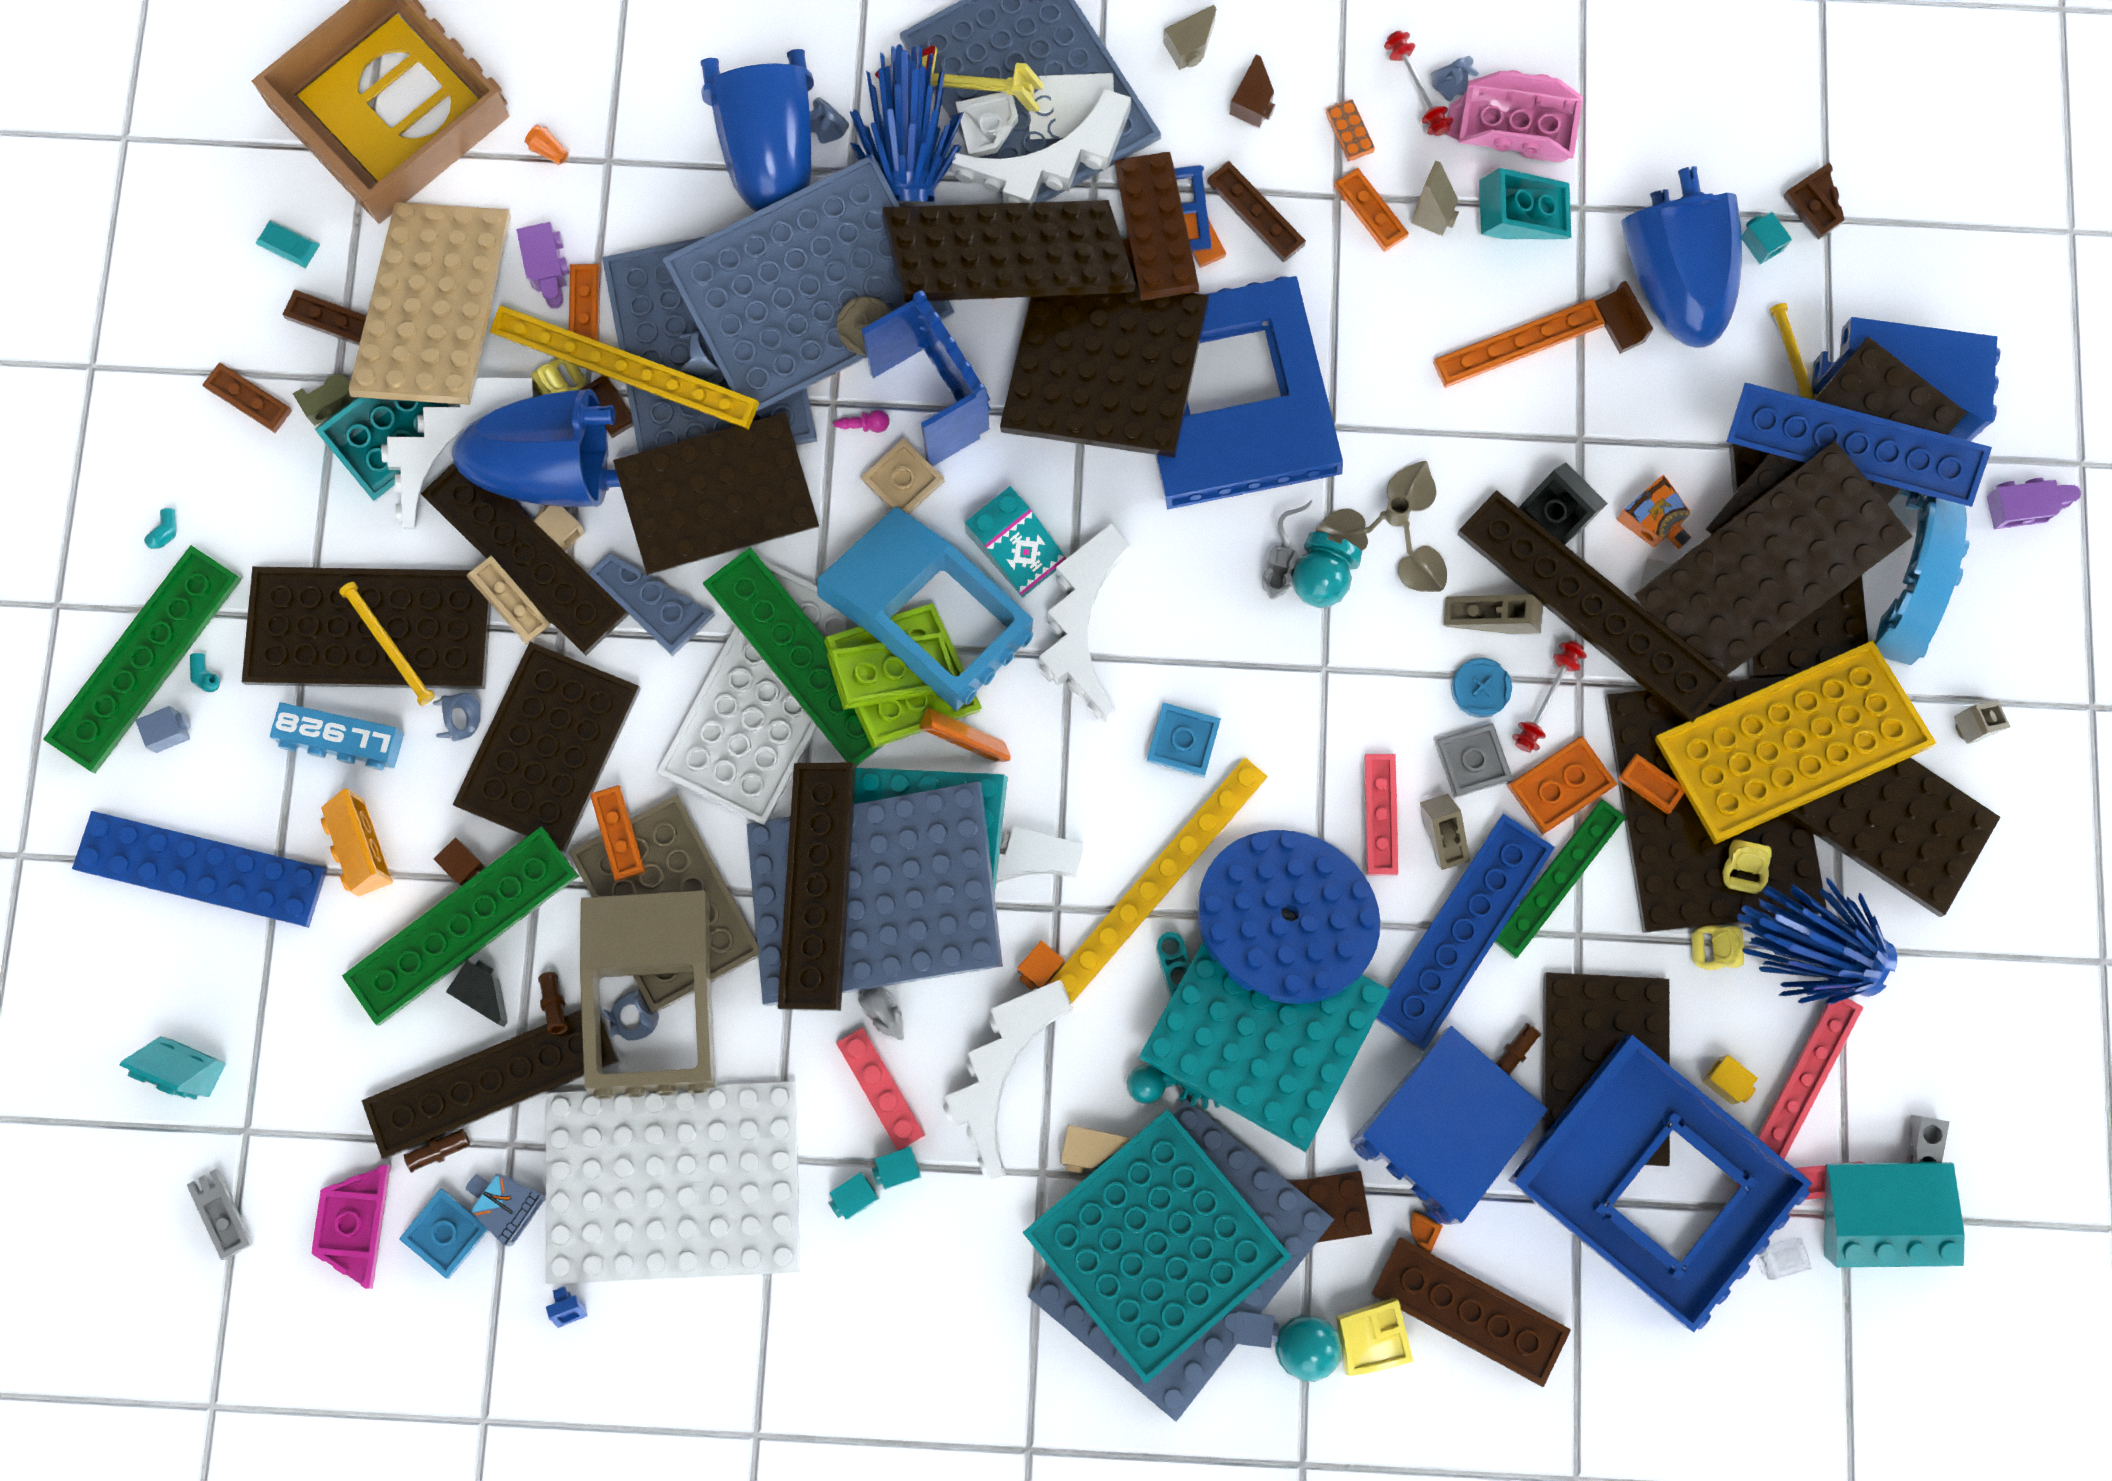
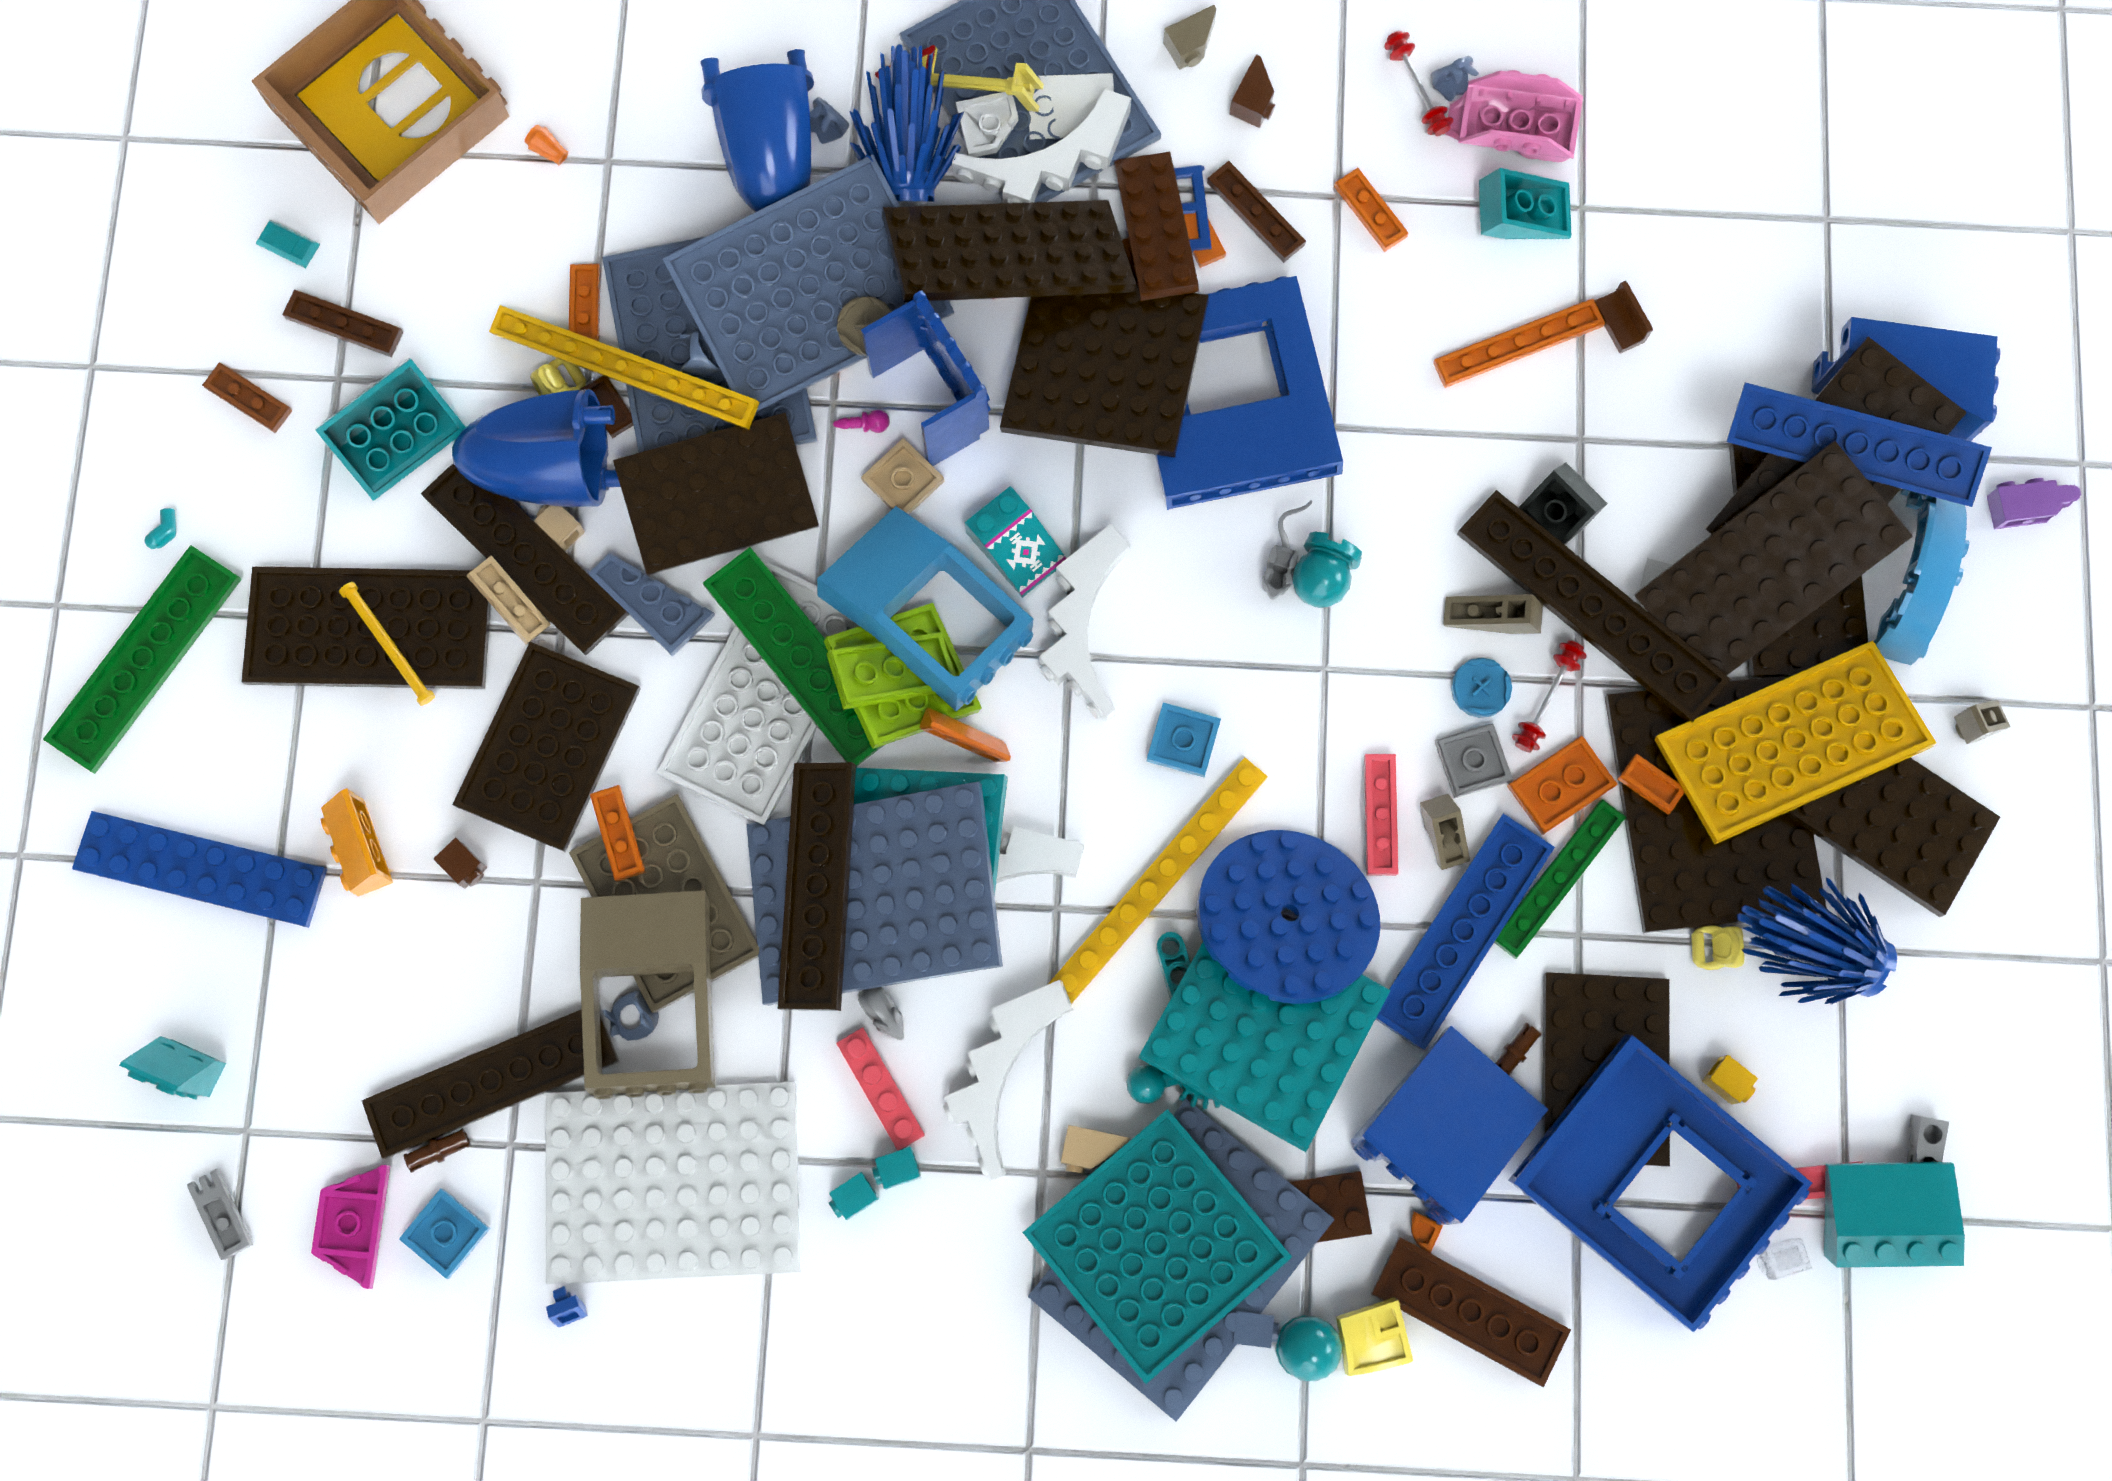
(163, 729): sand blue brick -> none
(200, 676): teal arm -> none
(324, 400): olive leg -> none
(336, 735): dark azure brick -> none
(430, 304): tan plate -> none
(441, 427): white arch -> none
(460, 926): green plate -> none
(471, 708): sand blue piece -> none
(480, 991): pearl dark grey slope -> none
(504, 1205): sand blue torso -> none
(543, 261): medium lavender hinge -> none
(552, 1003): reddish brown pin -> none
(1039, 966): orange brick -> none
(1350, 130): orange tile -> none
(1407, 491): dark tan plant -> none
(1436, 202): dark tan slope -> none
(1657, 515): torso -> none
(1688, 259): blue windscreen -> none
(1748, 858): light yellow piece -> none
(1765, 237): teal brick -> none
(1792, 350): yellow bar -> none
(1808, 1075): coral plate -> none
(1817, 202): reddish brown wing -> none

